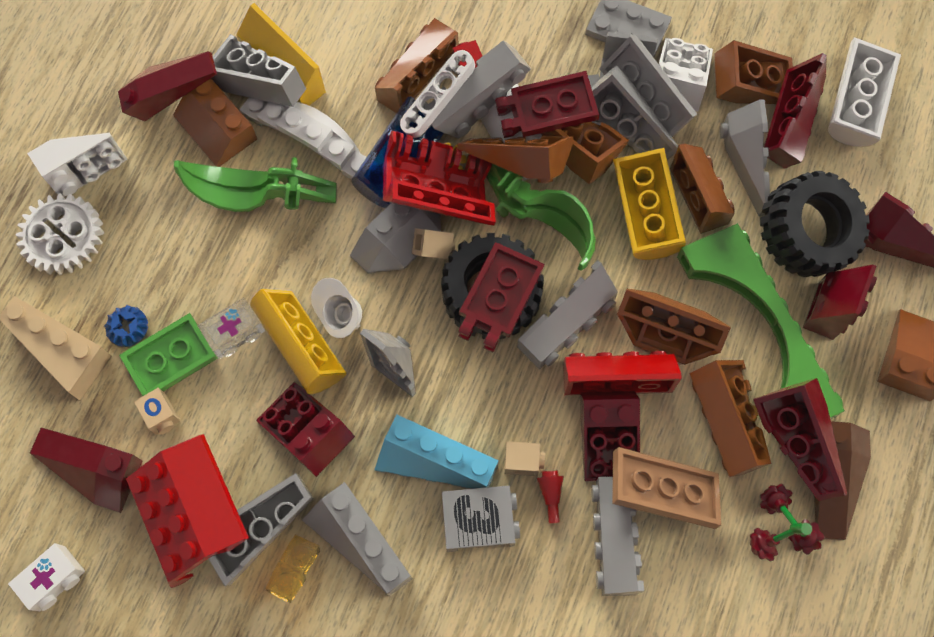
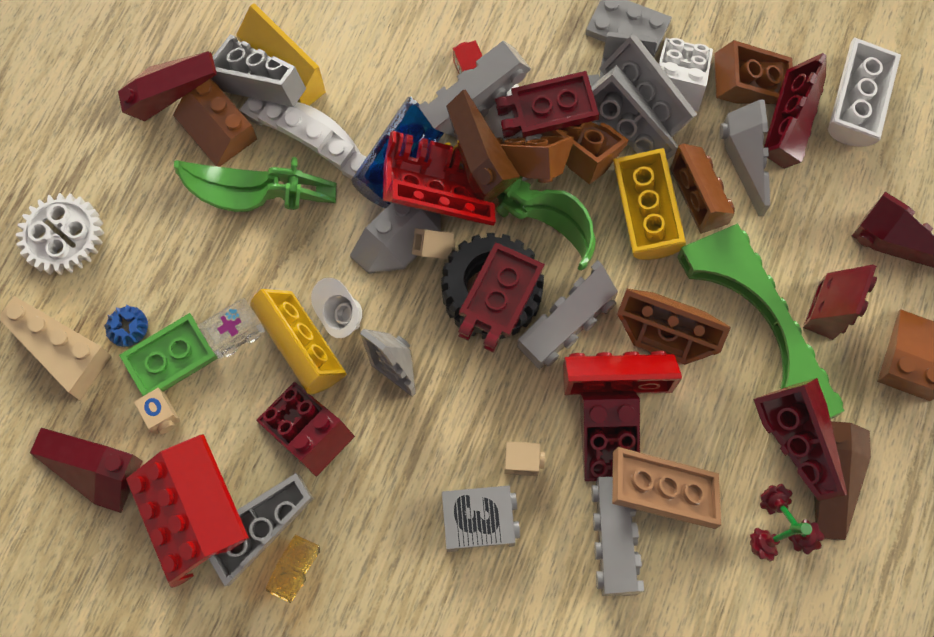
(47, 578): white brick -> none
(76, 160): white slope -> none
(354, 535): light grey wedge -> none
(417, 65): dark orange wedge -> none
(433, 457): medium azure wedge -> none
(441, 96): white beam -> none
(482, 156): none -> reddish brown wedge
(551, 489): red cone -> none
(731, 416): dark orange wedge -> none
(842, 215): black tyre -> none

